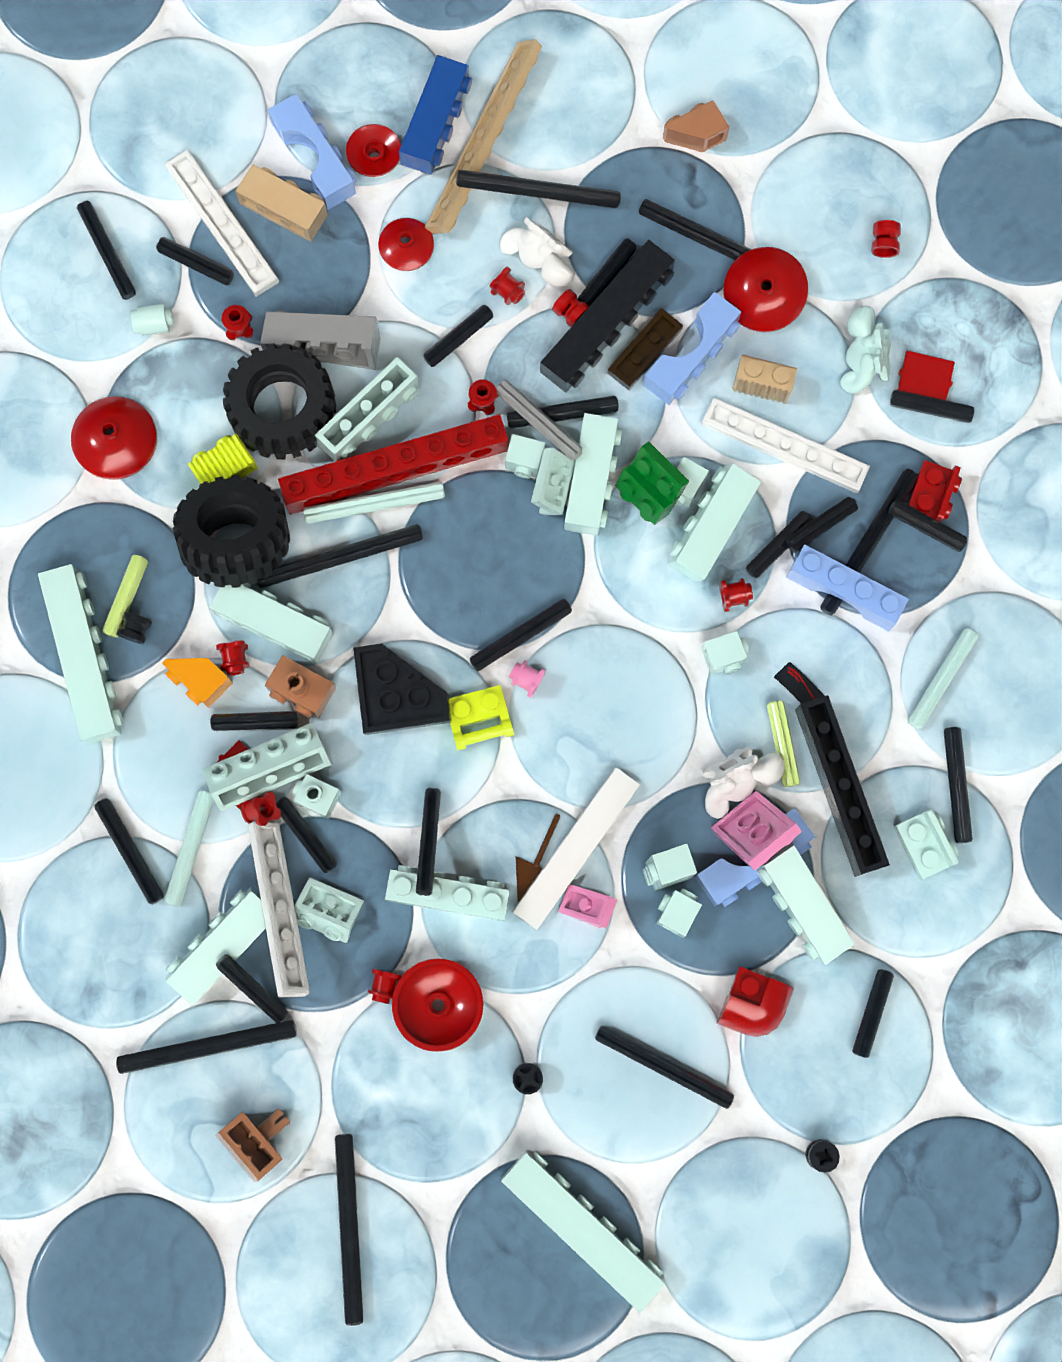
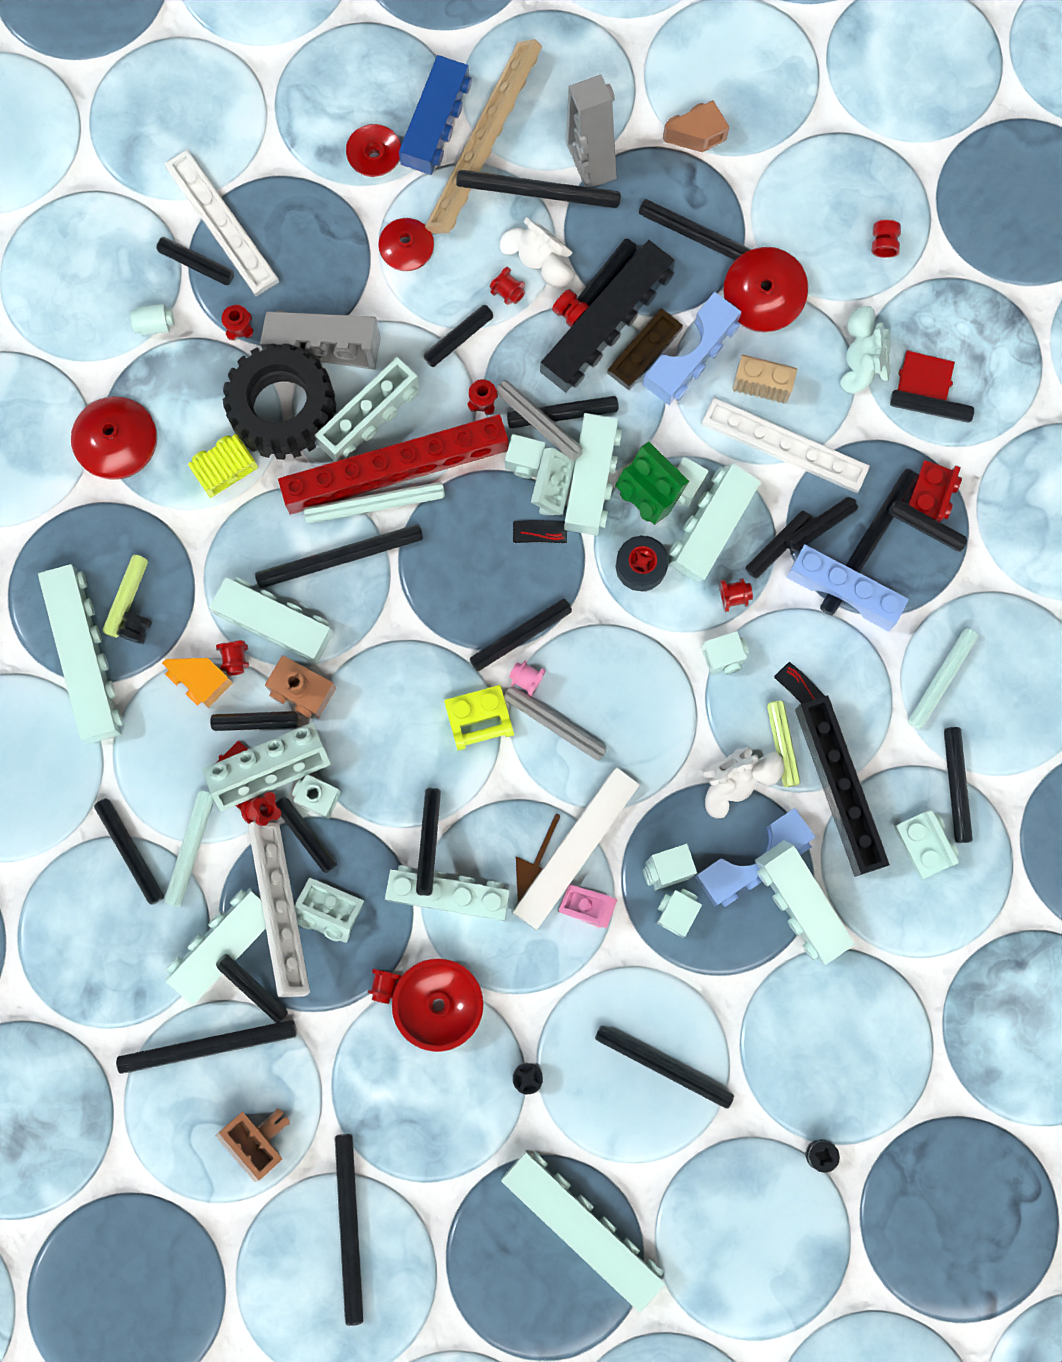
(106, 250): black axle -> none
(224, 504): black tyre -> none
(282, 202): tan brick -> none
(295, 126): light blue arch -> none
(395, 693): black plate -> none
(539, 531): none -> black sticker
(555, 723): none -> light grey axle
(591, 130): none -> light grey wedge
(642, 553): none -> black wheel
(754, 1004): red brick -> none
(756, 830): bright pink plate -> none
(873, 1013): black axle -> none

